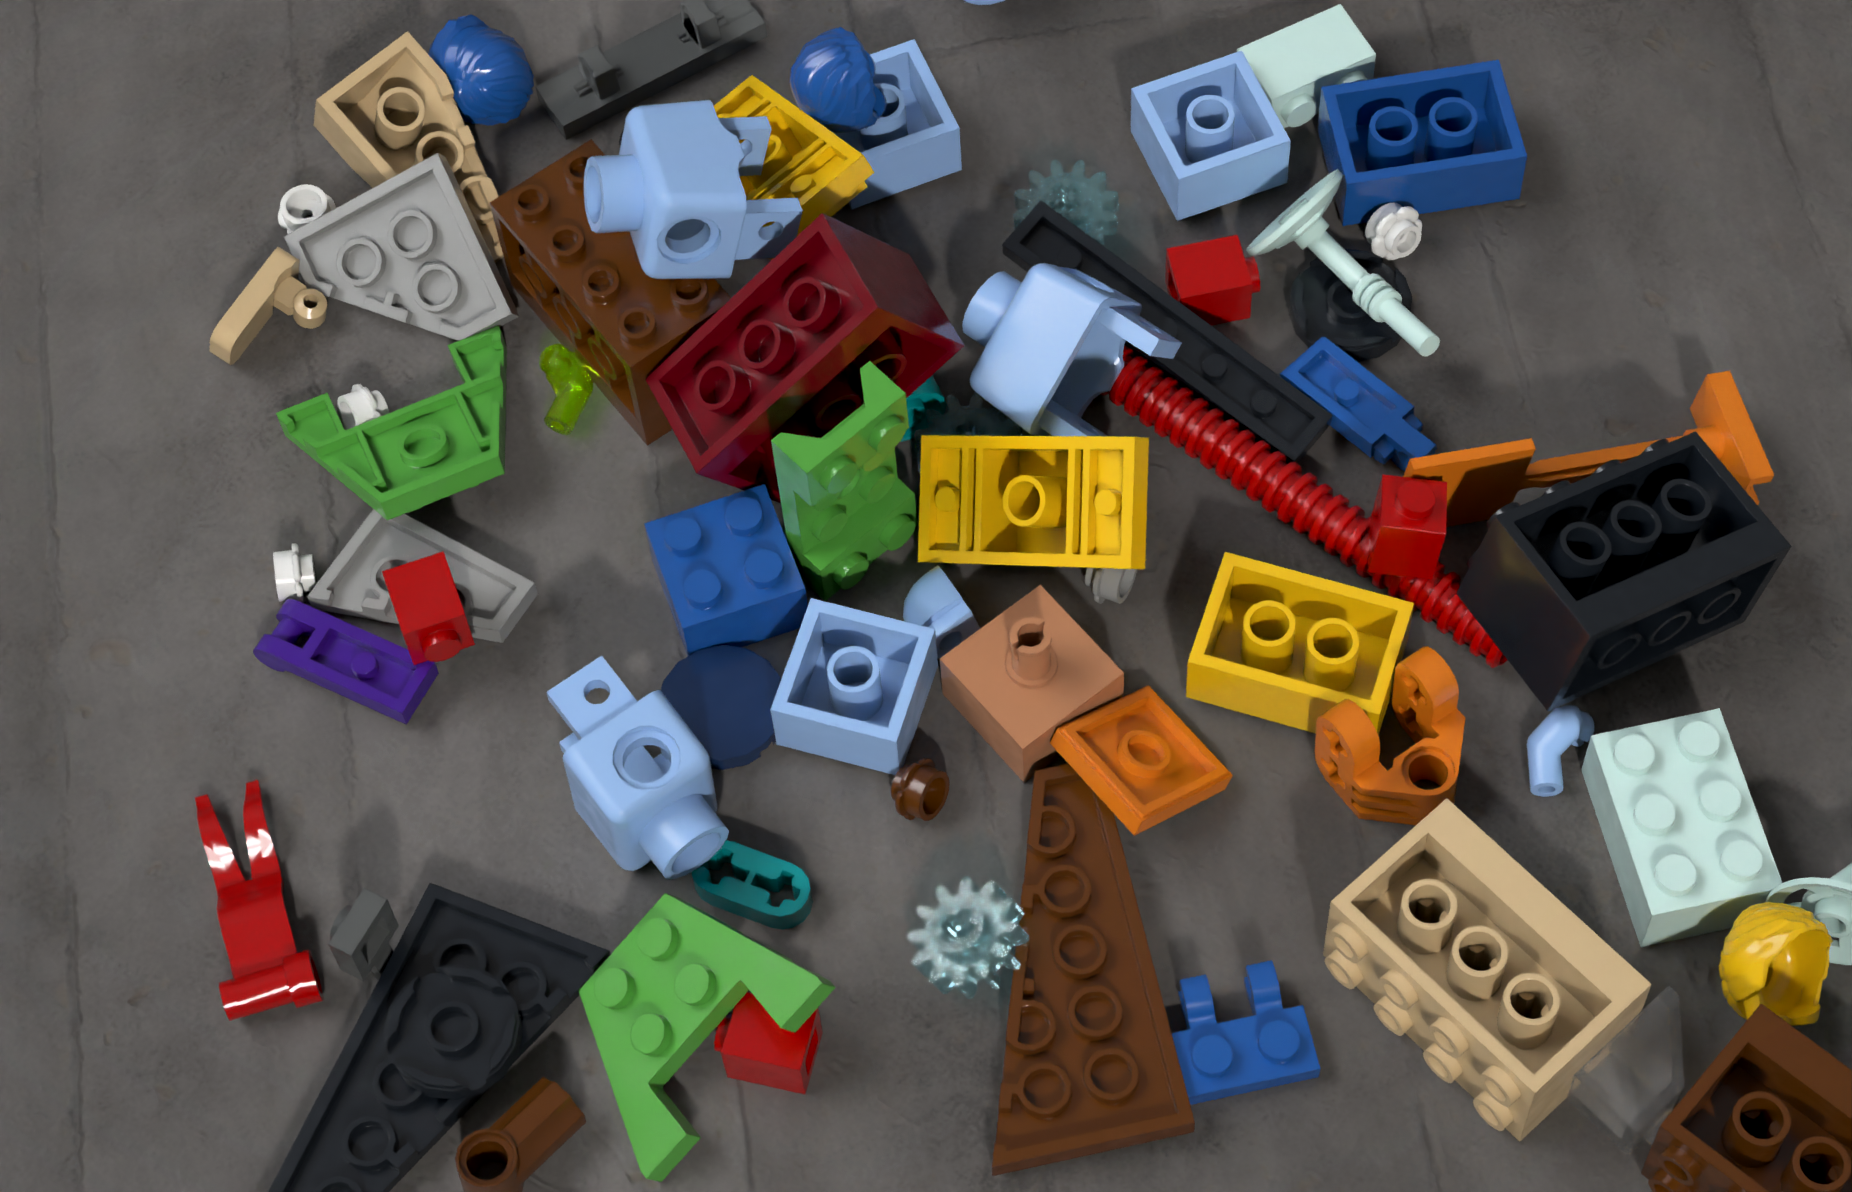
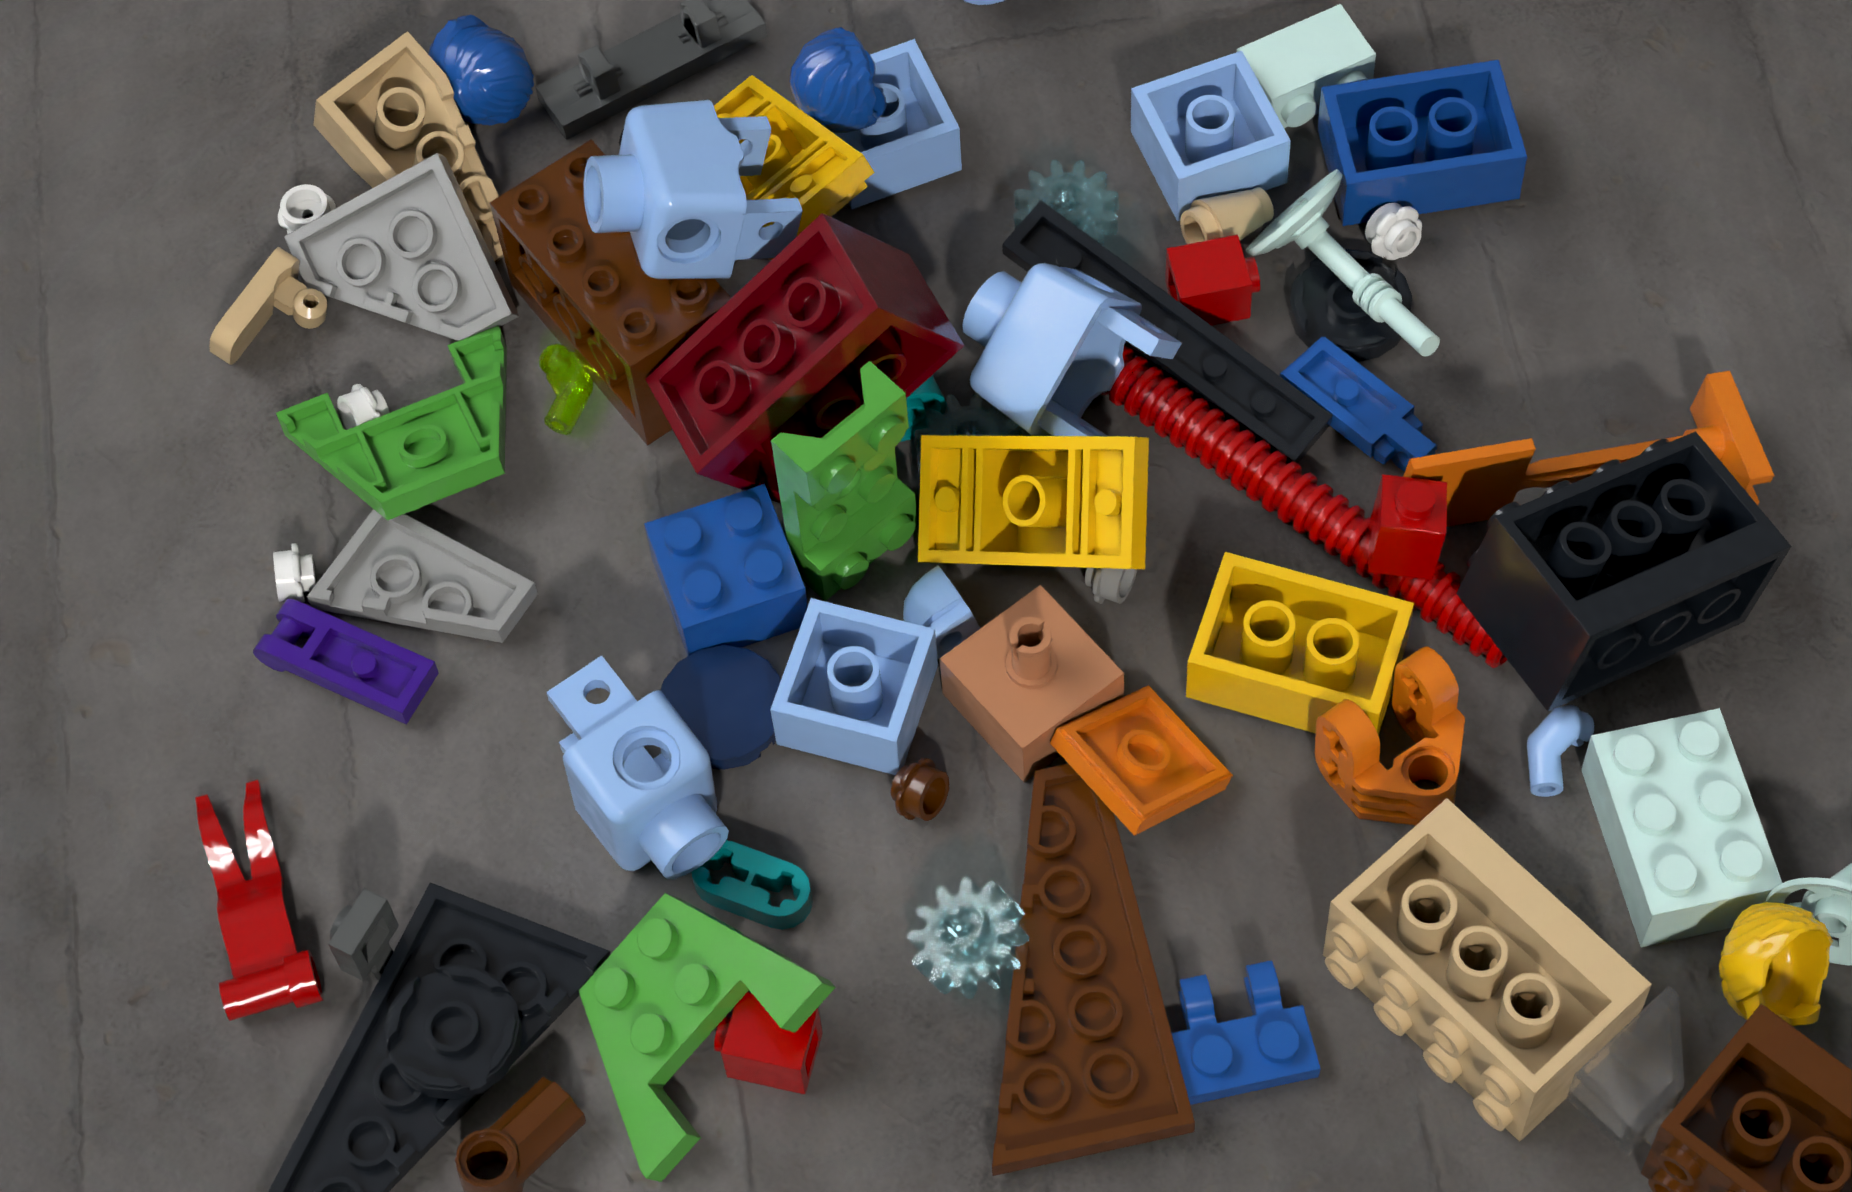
(428, 609): red brick -> none
(1226, 215): none -> tan cone

